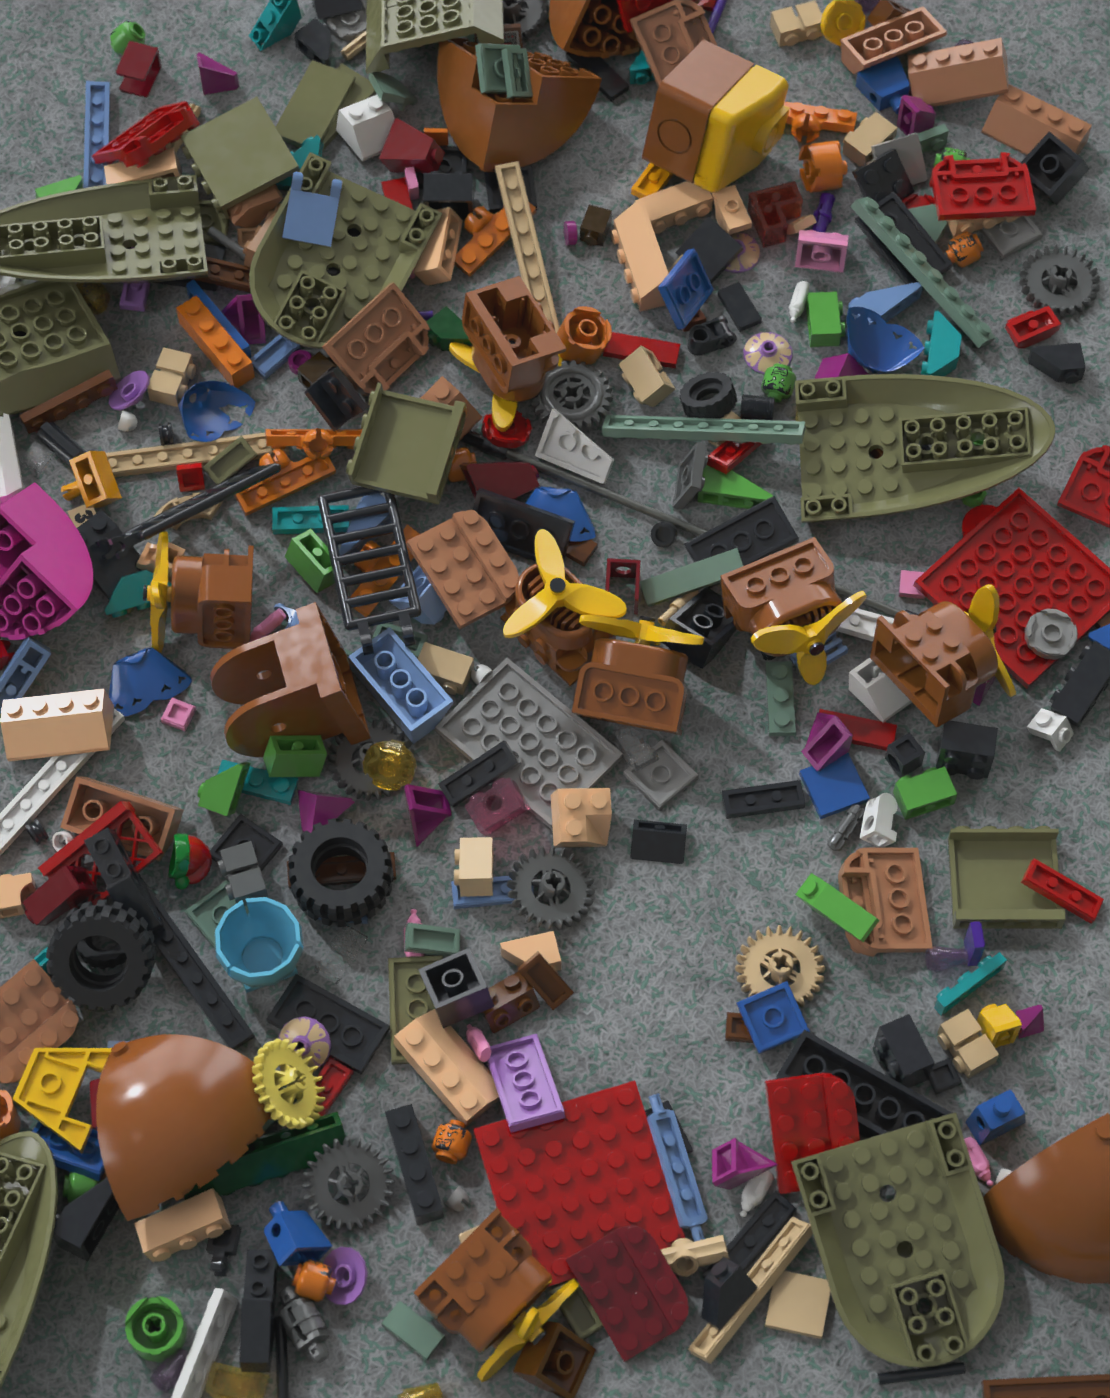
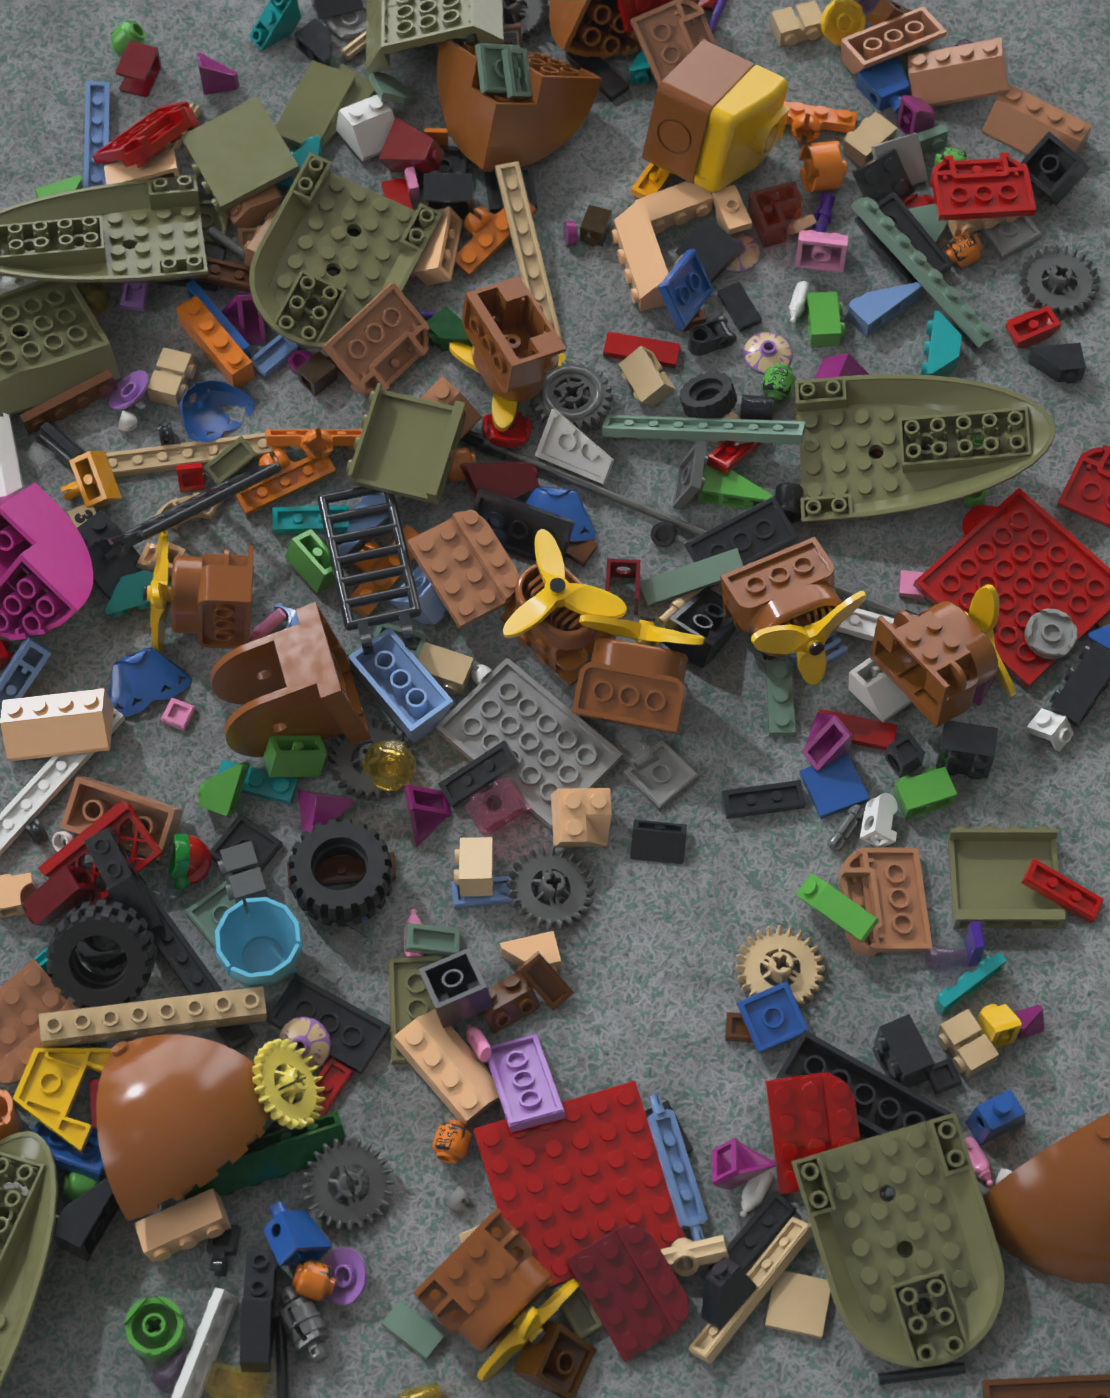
(152, 1017): none -> tan brick
(311, 215): medium blue flag -> none
(335, 398): black bracket -> none
(414, 1164): black brick -> none
(584, 335): orange brick -> none
(788, 497): none -> black piece
(876, 345): blue piece -> none

